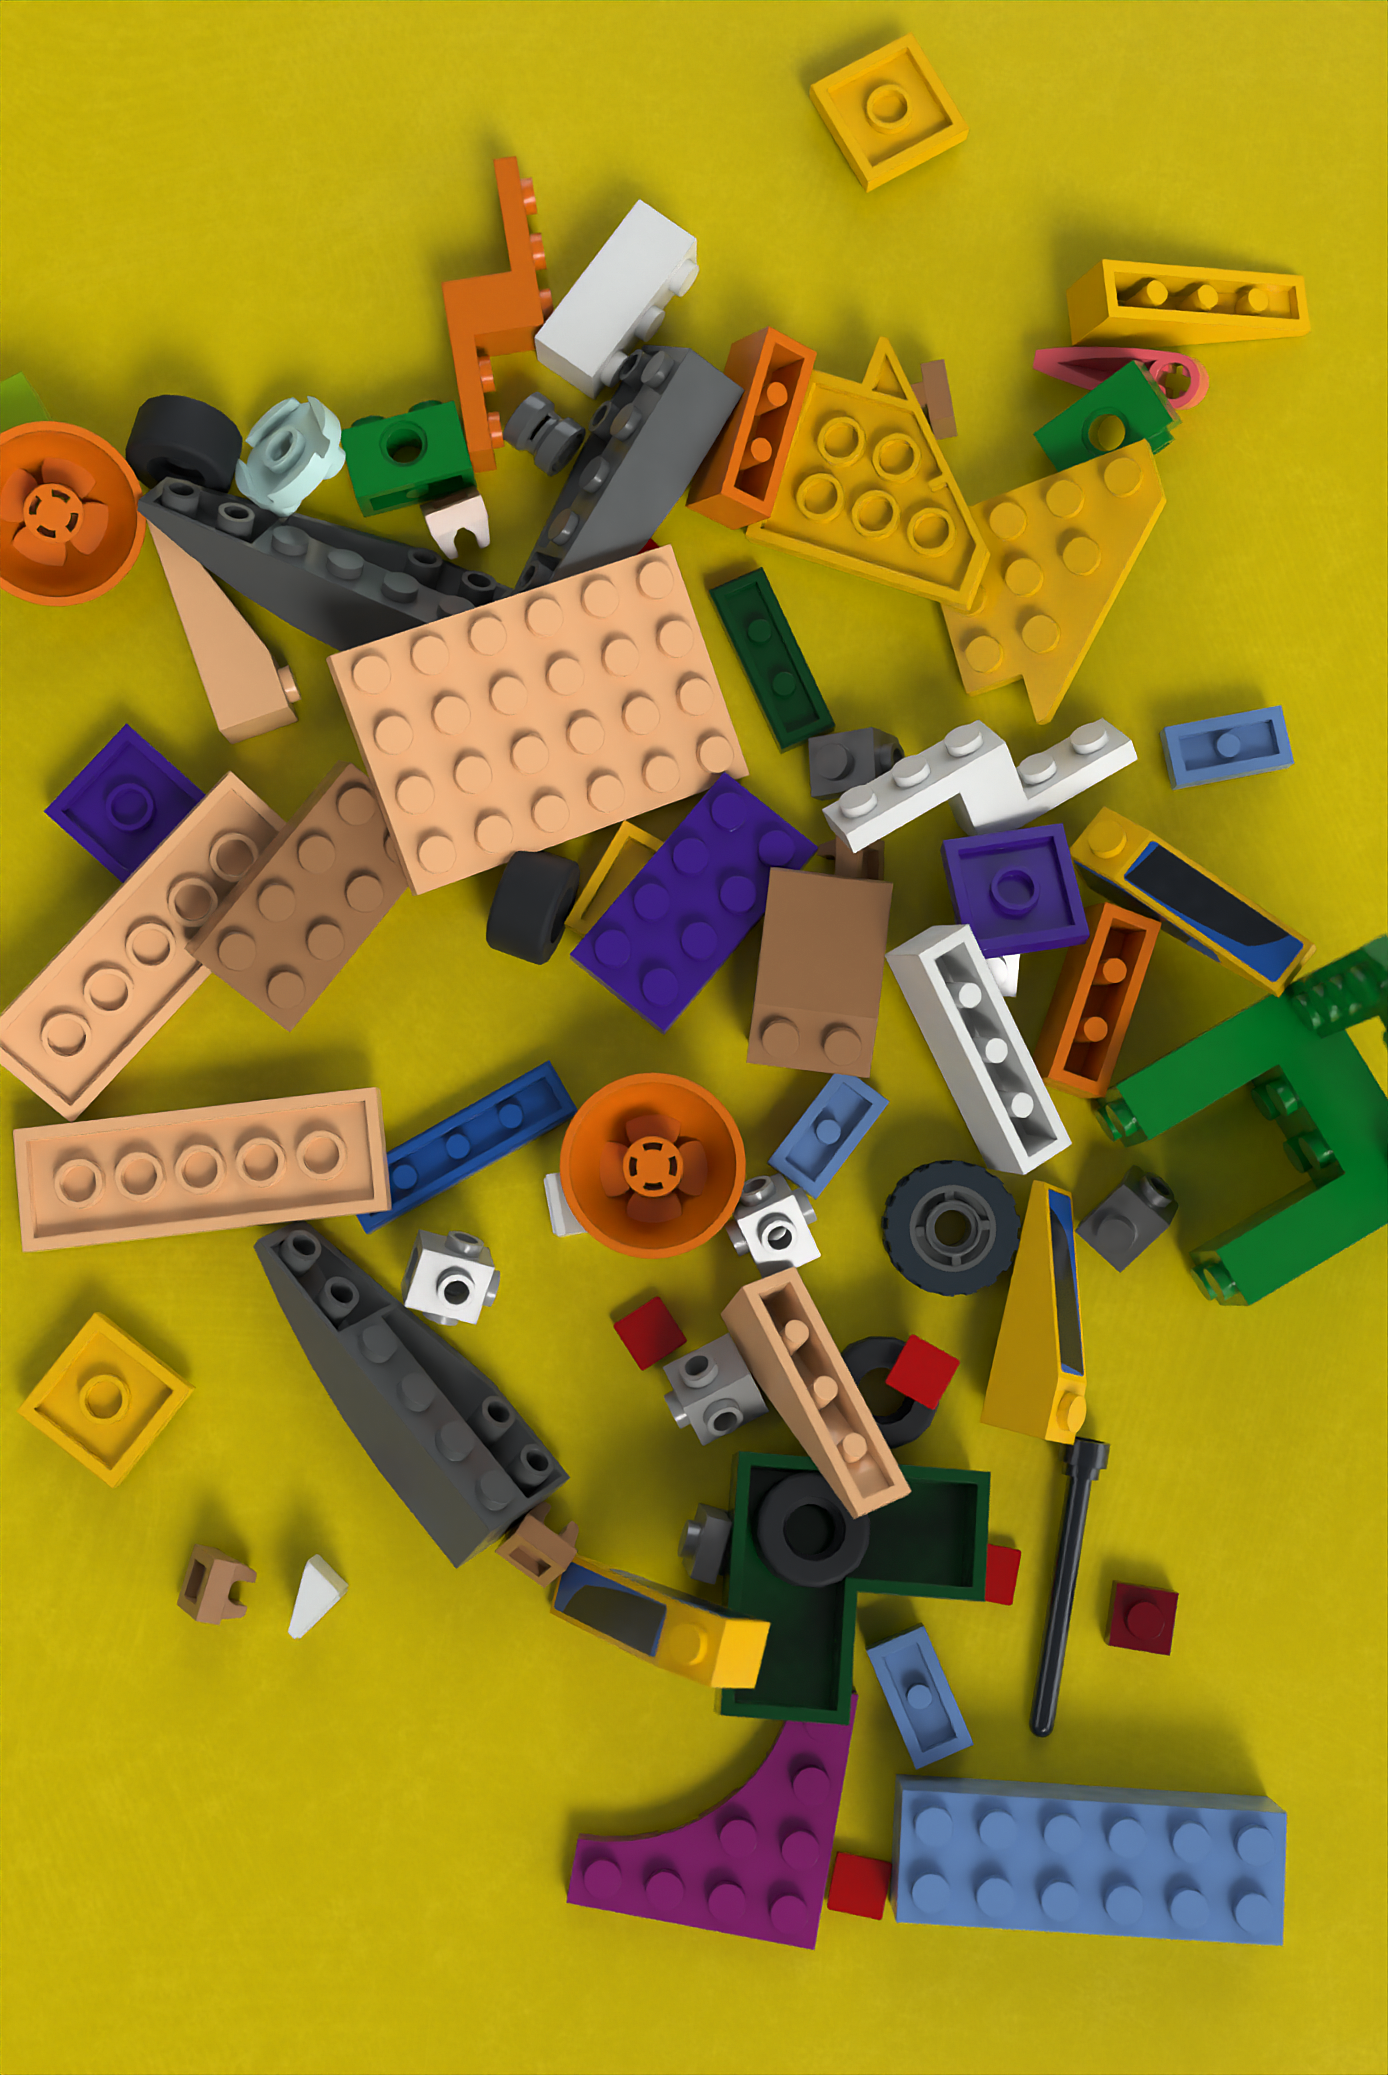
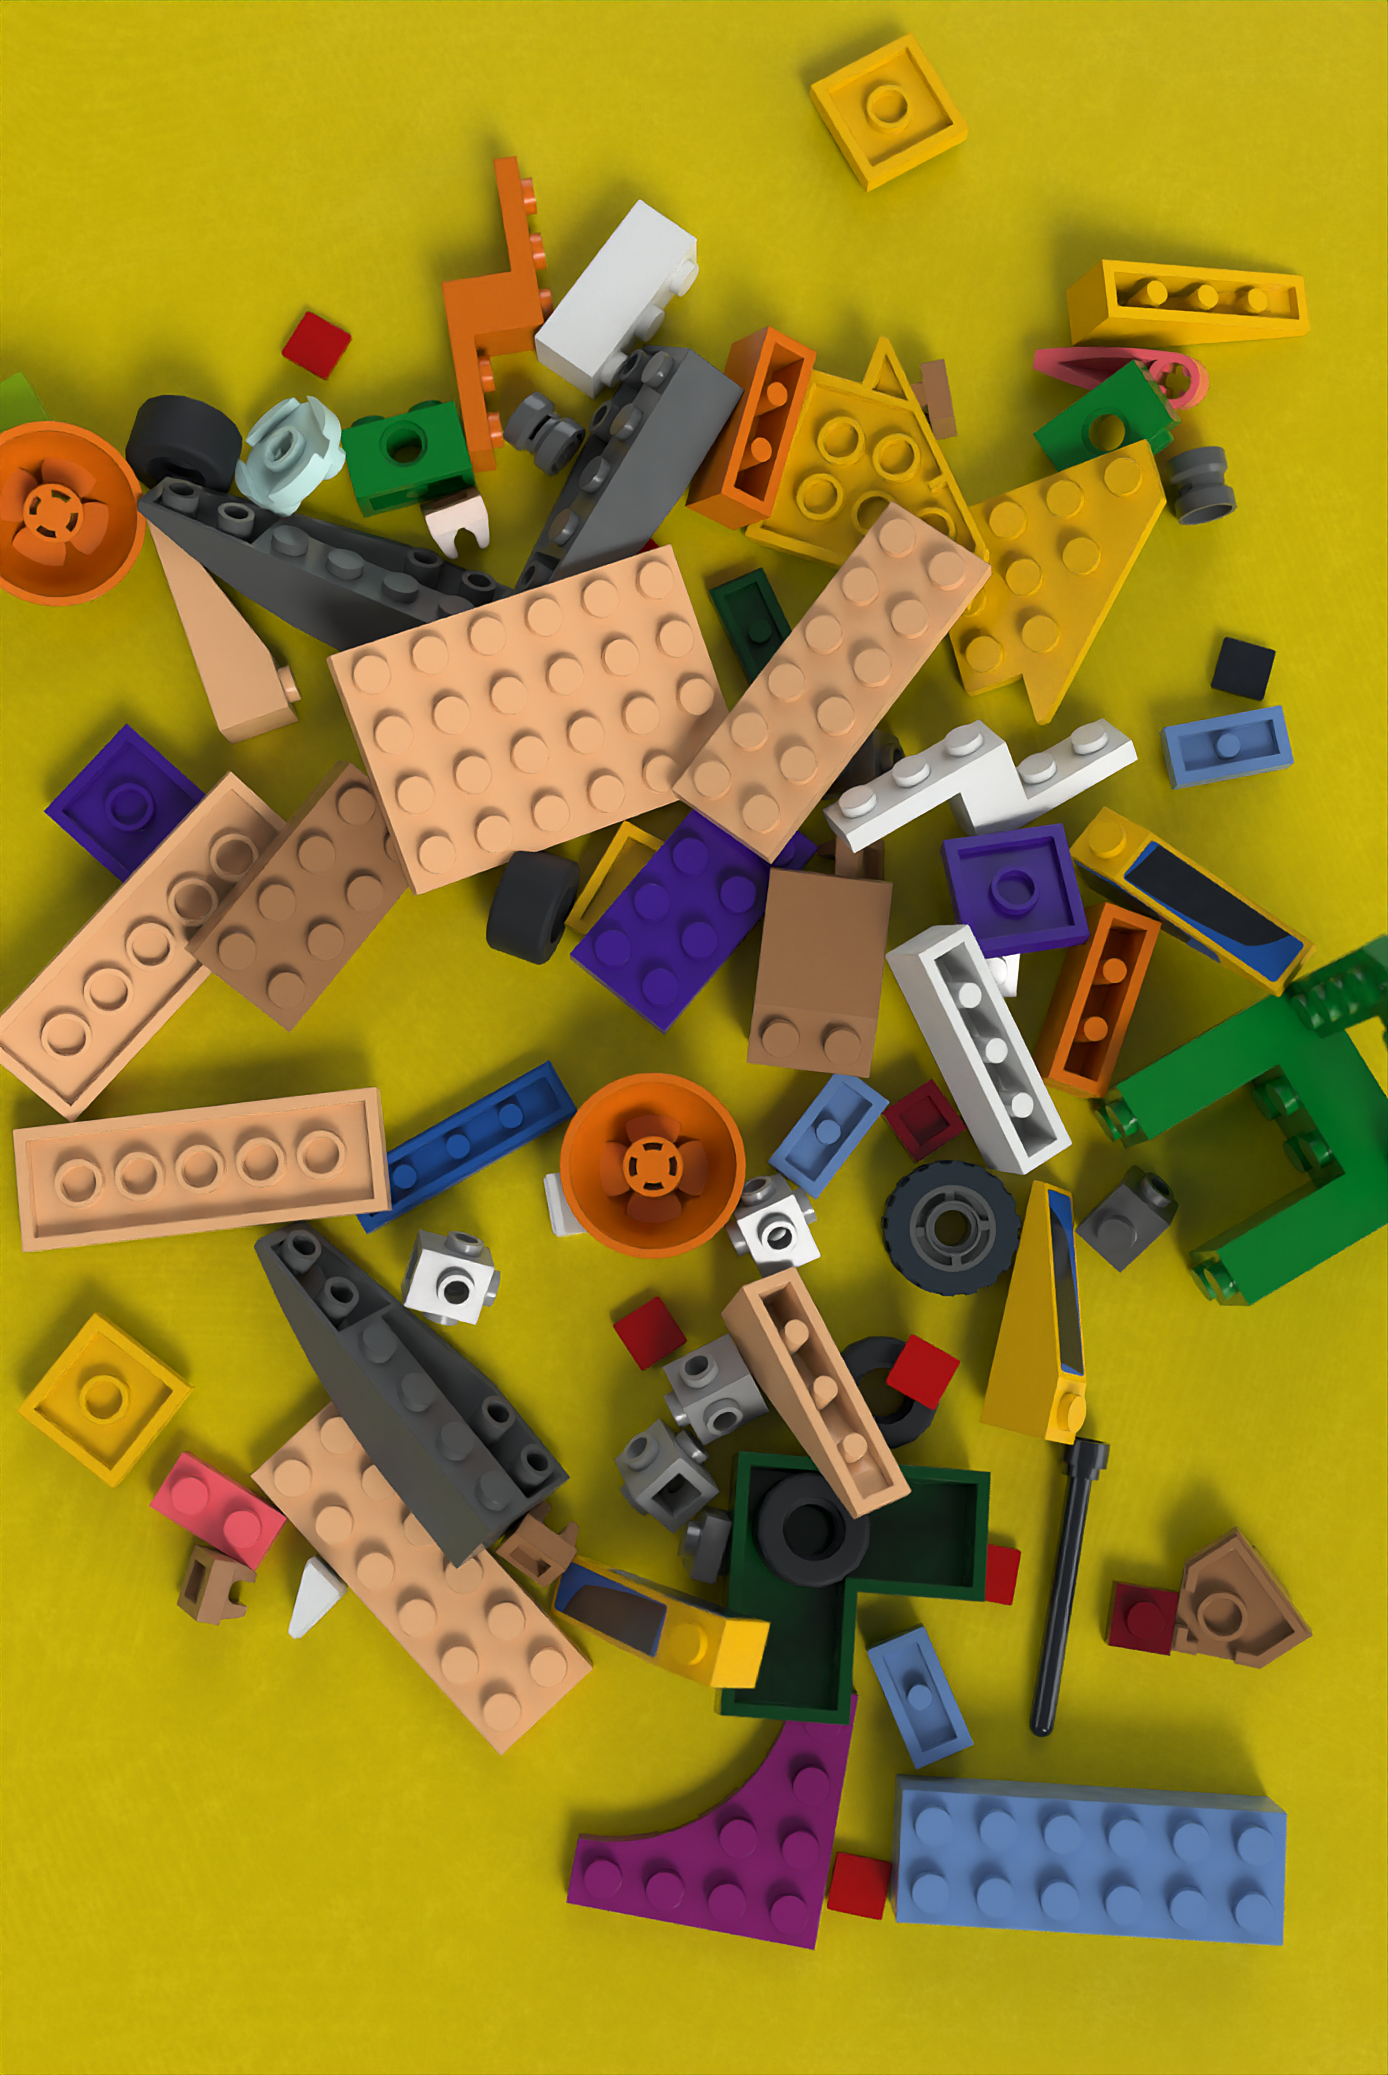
(219, 1510): none -> coral plate
(316, 345): none -> red piece
(463, 1625): none -> light nougat plate
(666, 1475): none -> light grey brick
(832, 681): none -> light nougat plate
(923, 1121): none -> dark red plate
(1201, 485): none -> dark grey wheel
(1235, 1605): none -> medium nougat plate
(1243, 669): none -> black piece

